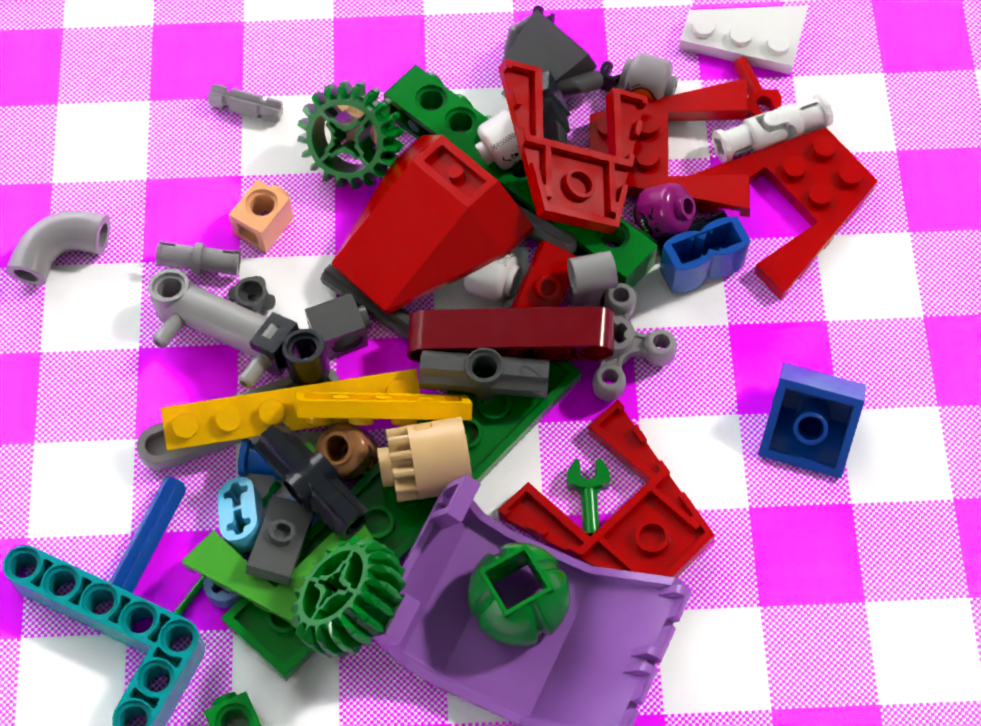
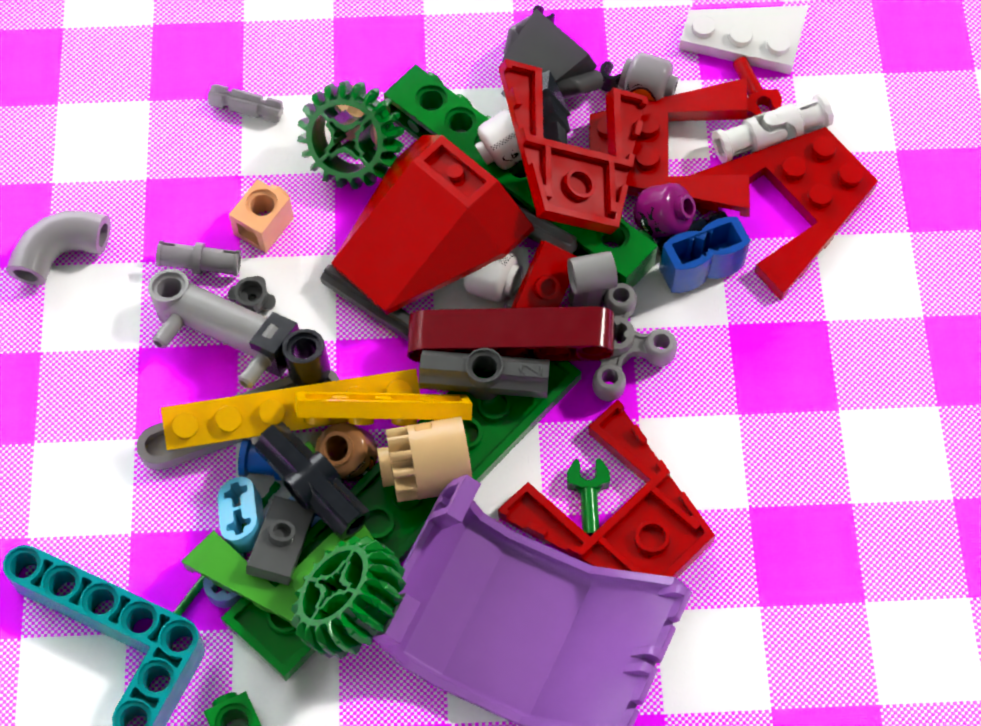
(148, 534): blue axle -> none
(340, 324): dark grey brick -> none
(529, 618): green piece -> none
(812, 420): blue slope -> none

